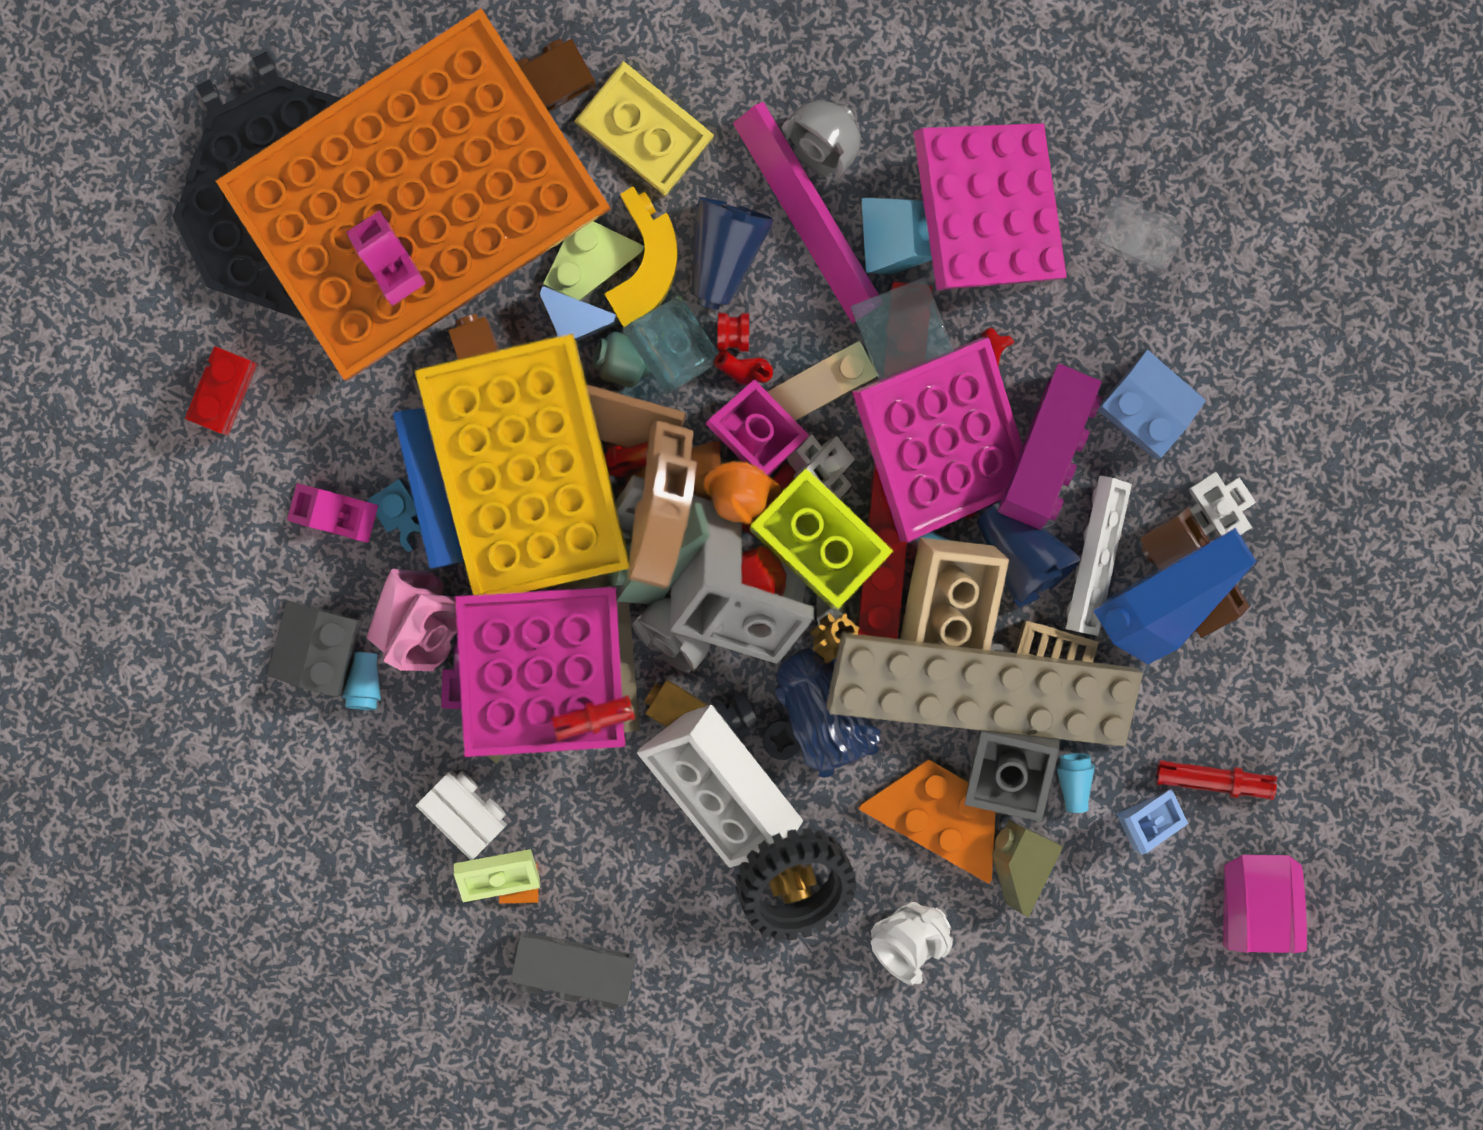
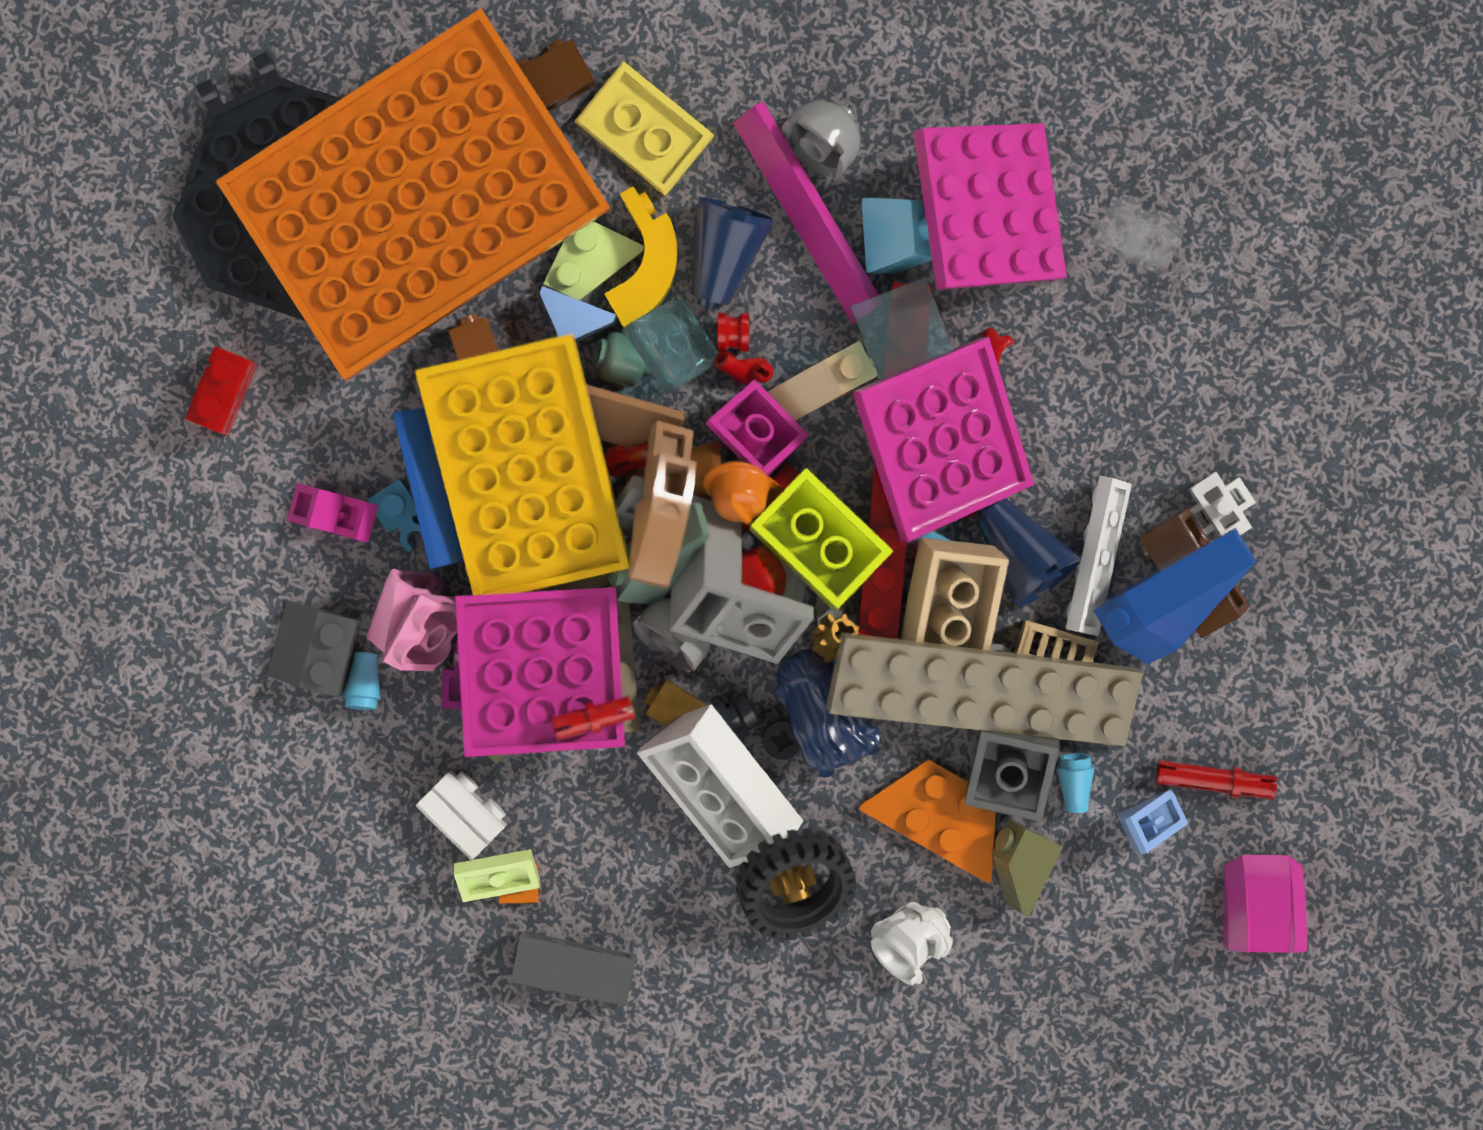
(386, 257): dark pink slope -> none
(813, 455): white piece -> none
(1050, 447): magenta brick -> none
(1151, 405): medium blue slope -> none

